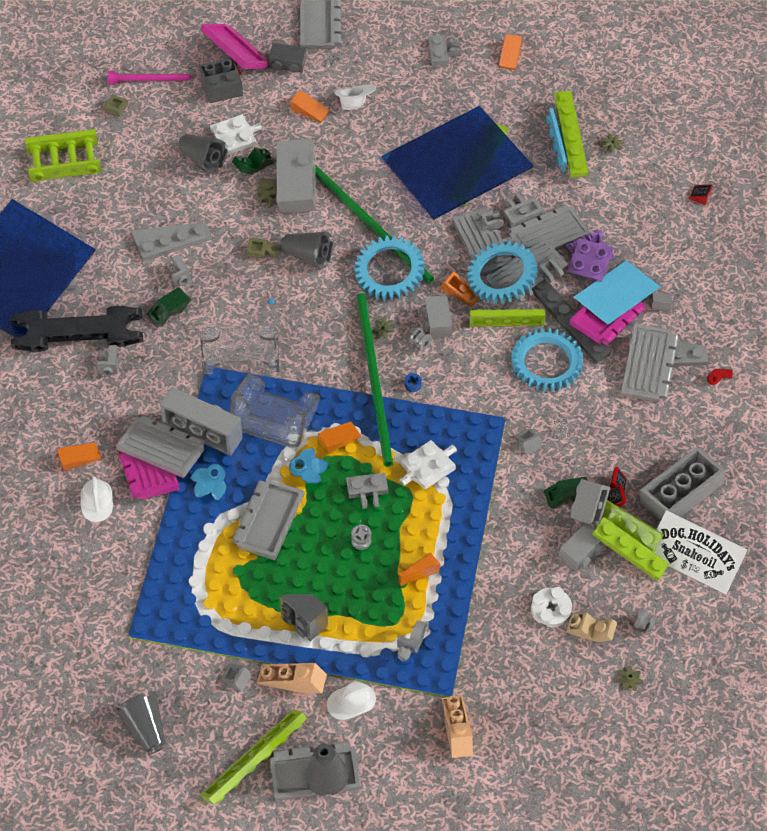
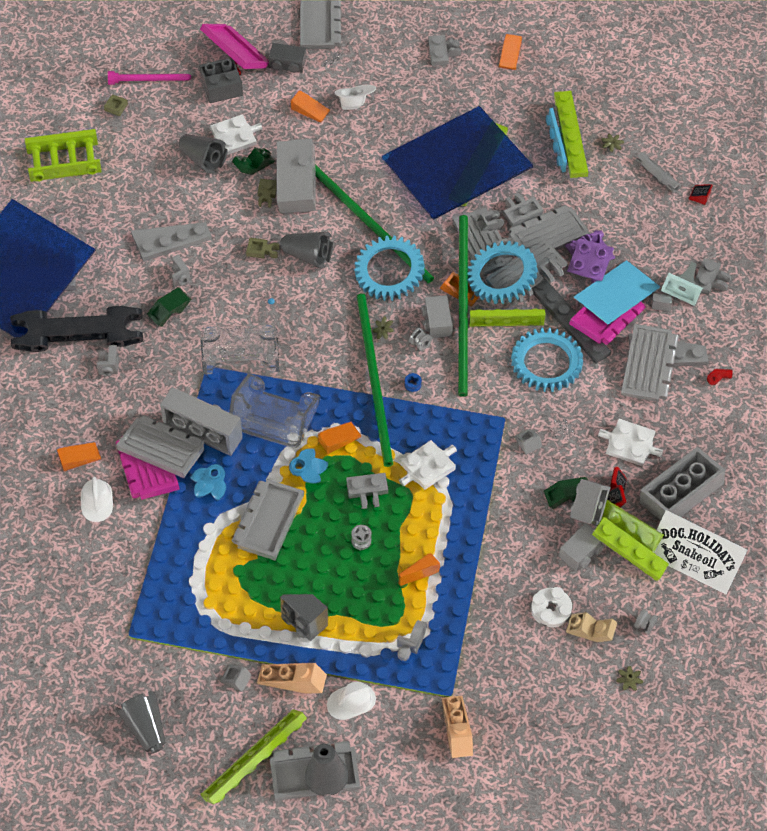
(463, 308): none -> green piece
(630, 442): none -> white plate
(663, 177): none -> light grey pin
(683, 285): none -> light aqua piece
(708, 273): none -> light grey hinge

